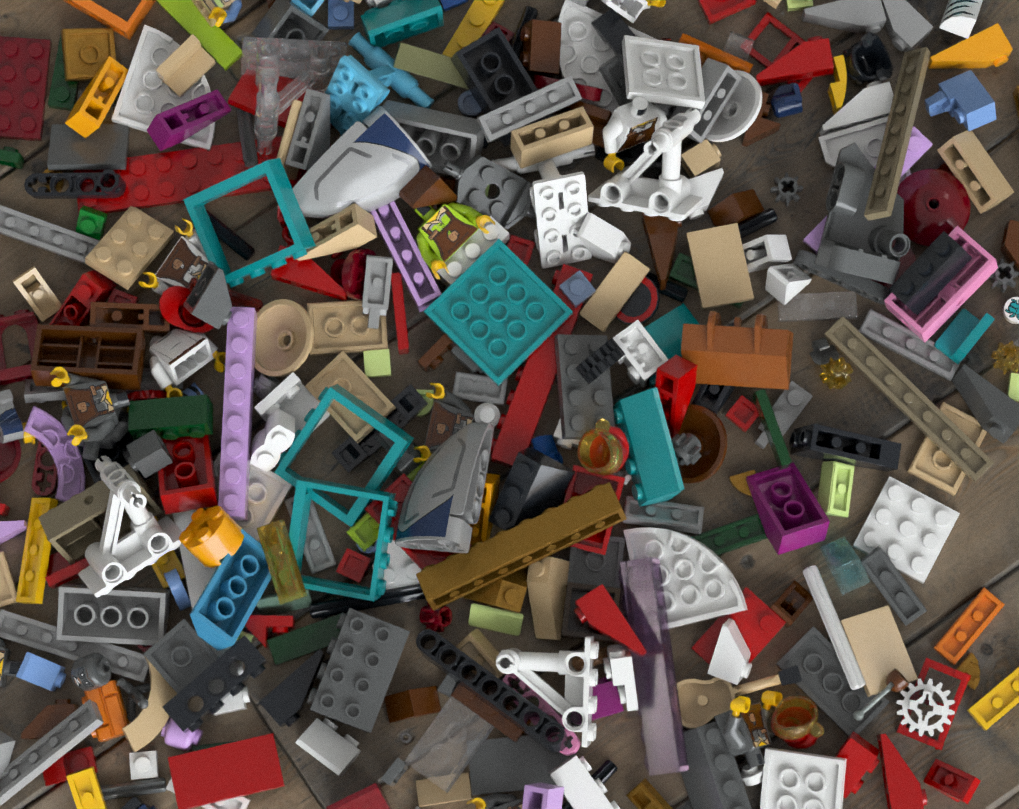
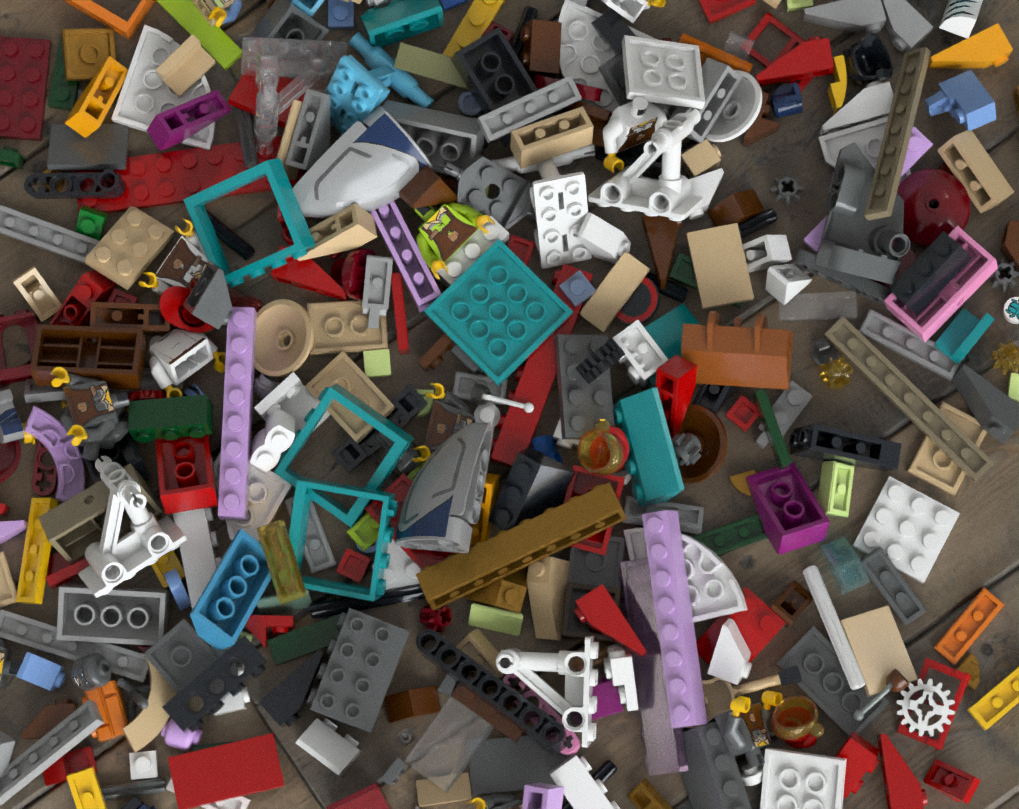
(148, 454): dark grey brick -> none
(212, 535): light orange brick -> none
(481, 395): none -> hinge
(674, 619): none -> lavender brick

